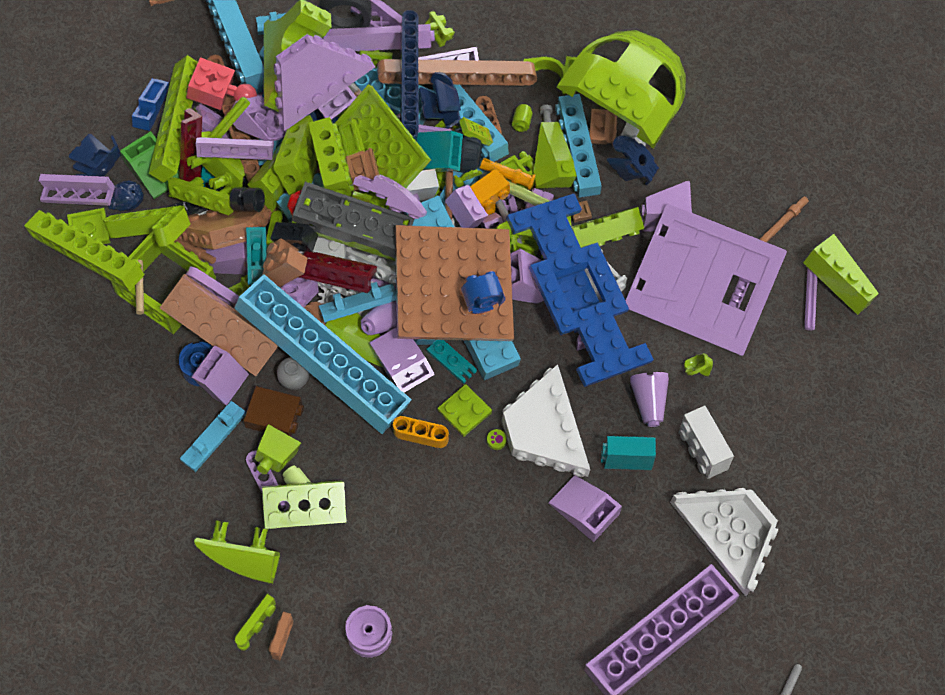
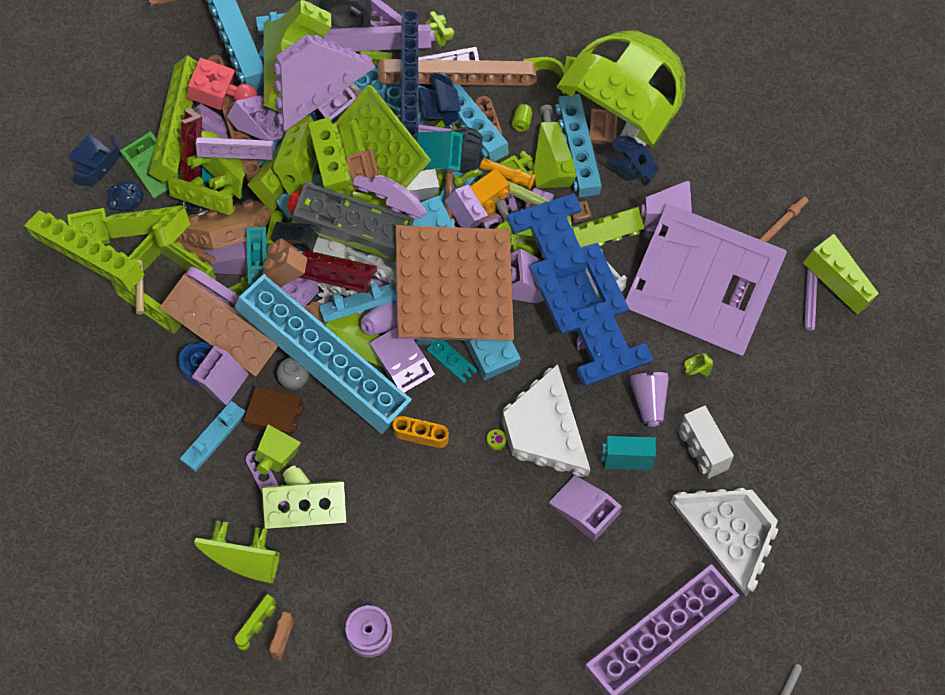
(81, 184): lavender fence -> none
(150, 104): blue slope -> none
(230, 118): lime axle -> none
(247, 199): black wheel -> none
(464, 410): lime plate -> none
(473, 129): lime tile -> none
(482, 292): blue brick -> none

